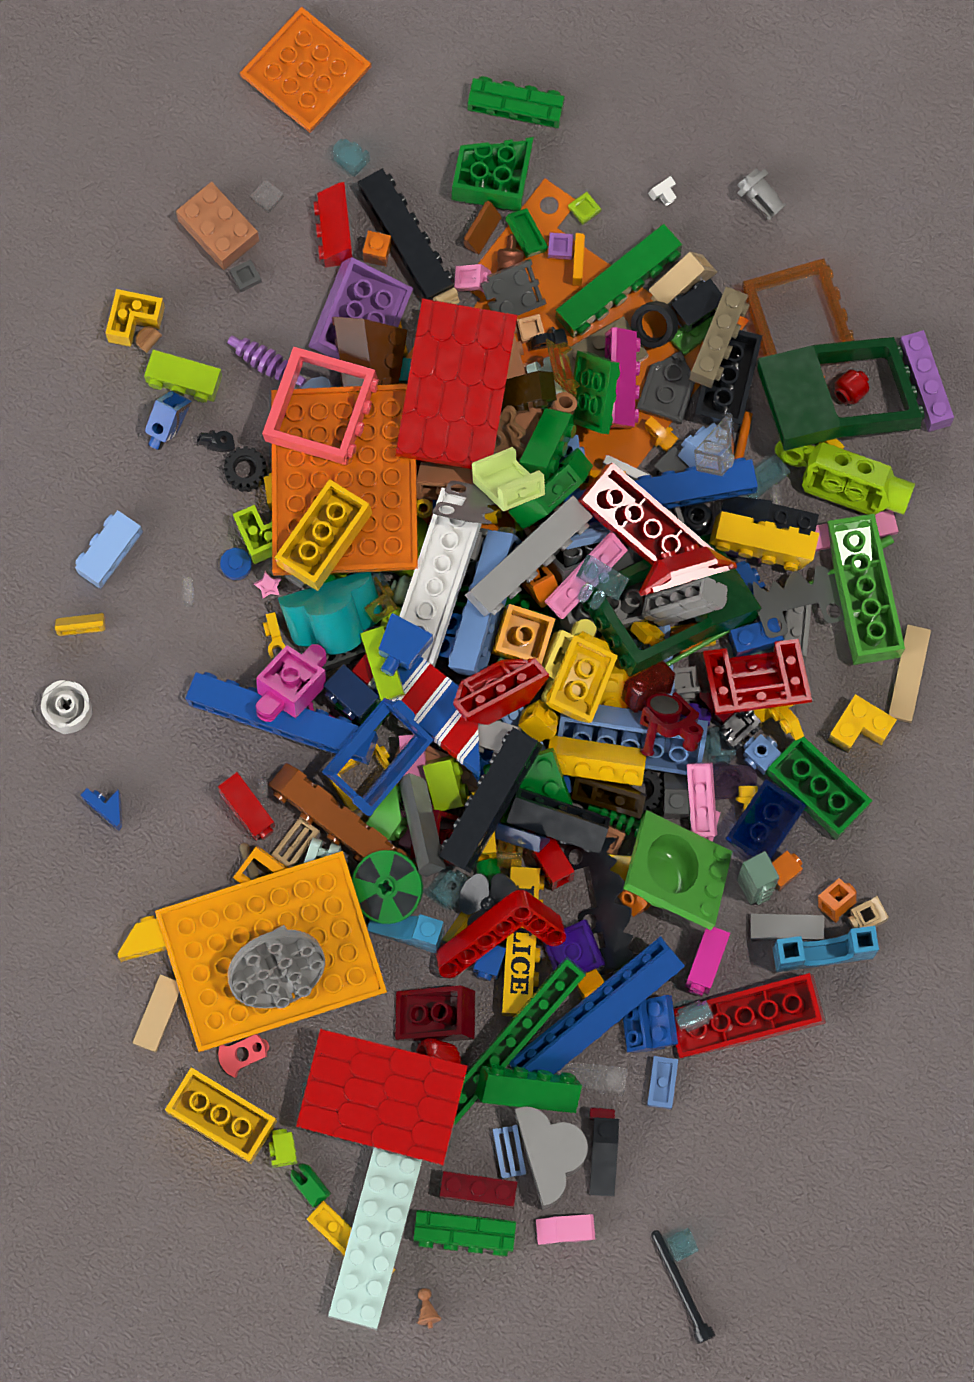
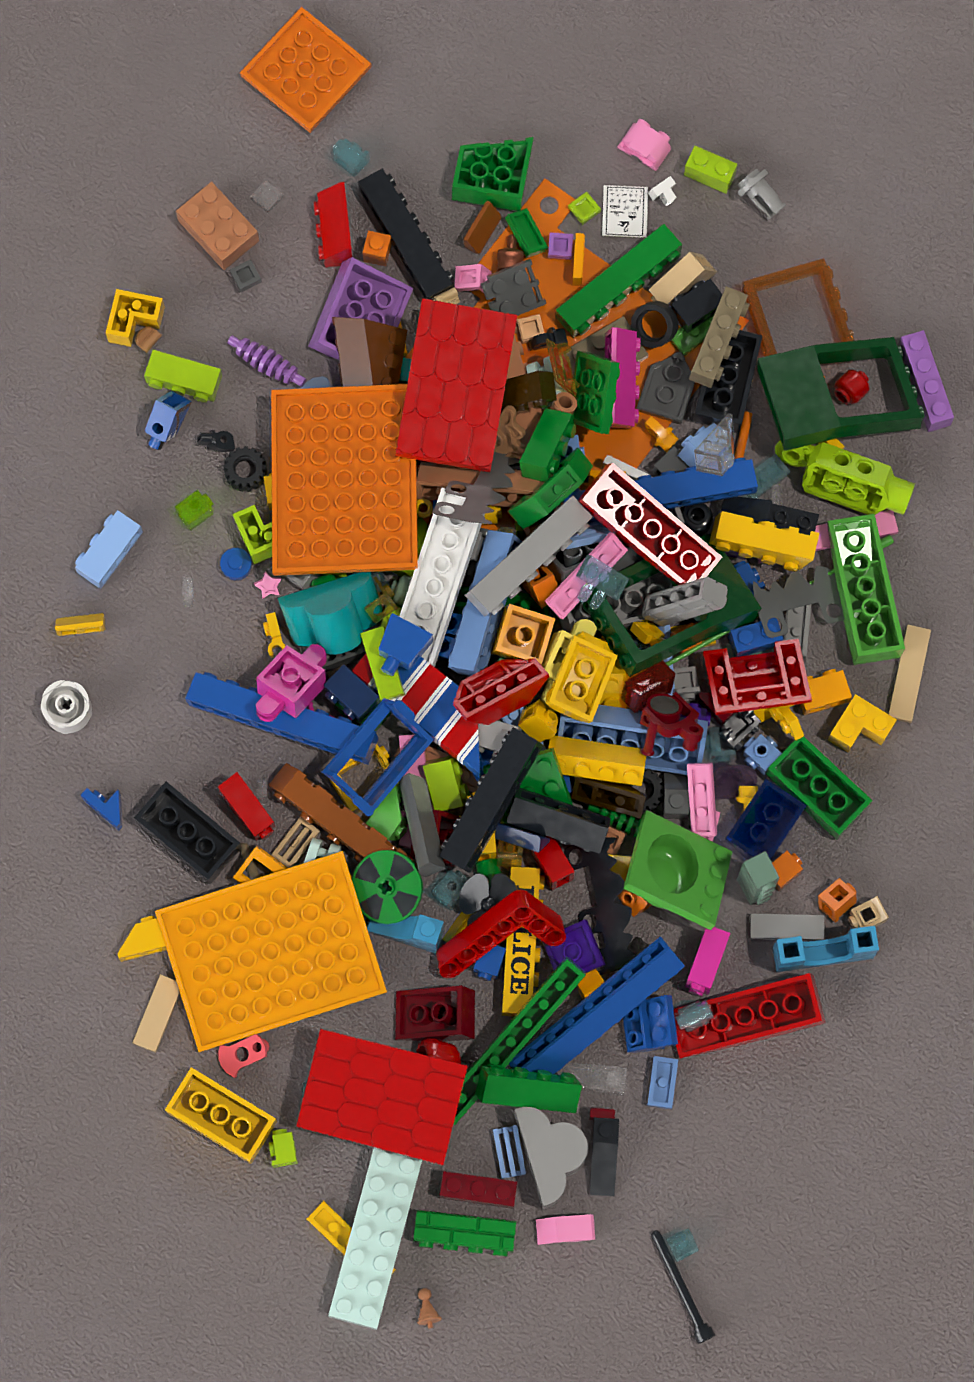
(188, 832): none -> black brick
(194, 509): none -> clear neon green brick
(274, 967): light grey bracket -> none
(312, 1188): green piece -> none
(323, 535): yellow brick -> none
(355, 427): coral window -> none
(506, 480): yellowish green panel -> none
(516, 102): green brick -> none
(625, 211): none -> white sticker
(646, 144): none -> bright pink cylinder
(684, 568): red wedge -> none
(710, 169): none -> lime brick
(827, 691): none -> light orange brick

